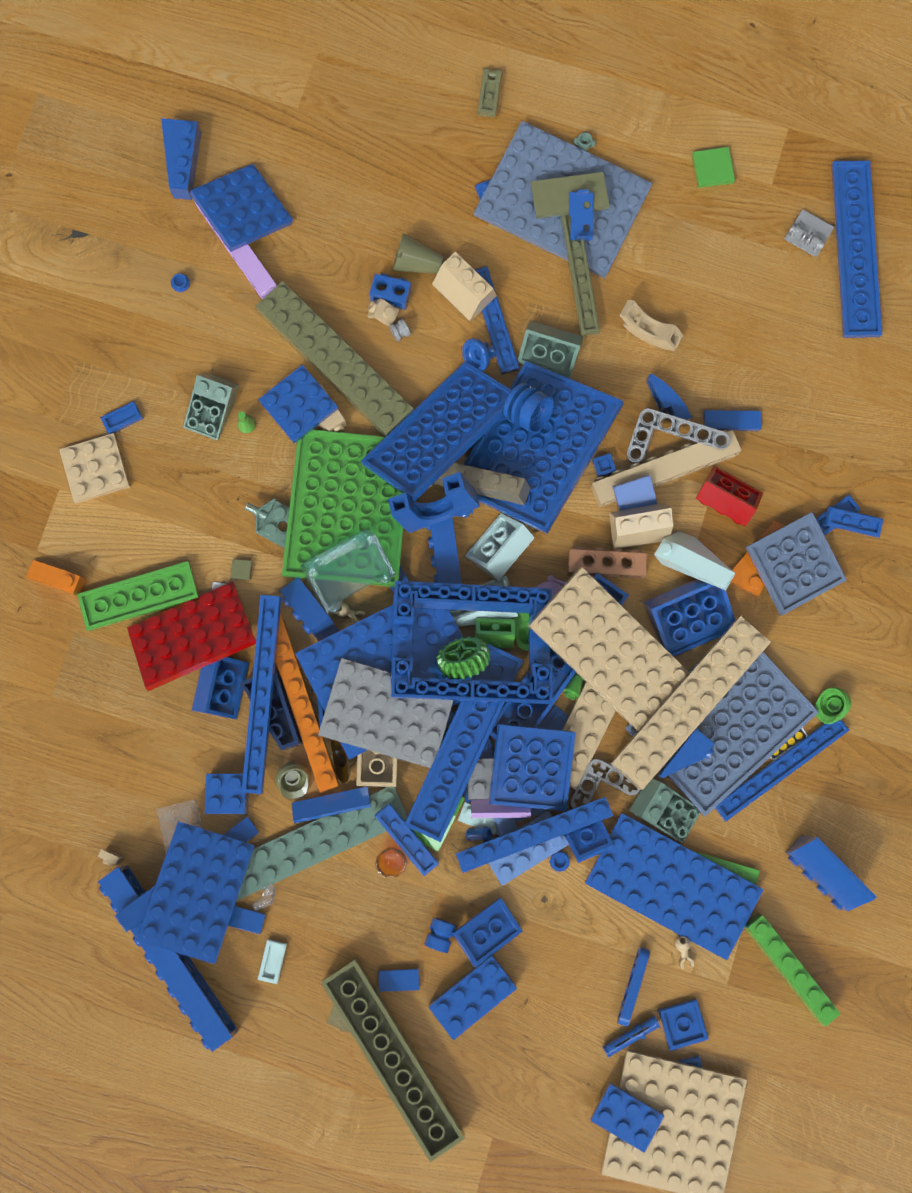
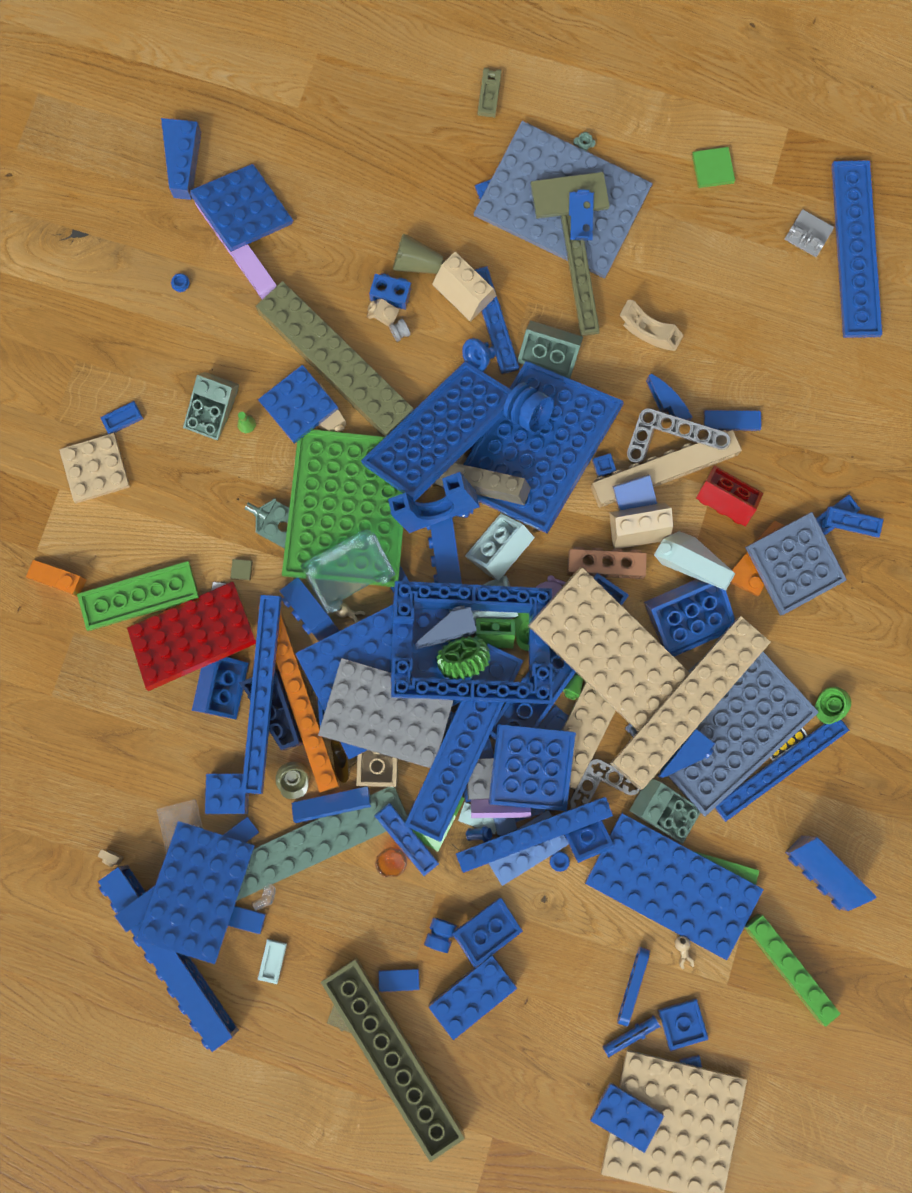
(454, 626): none -> sand blue slope

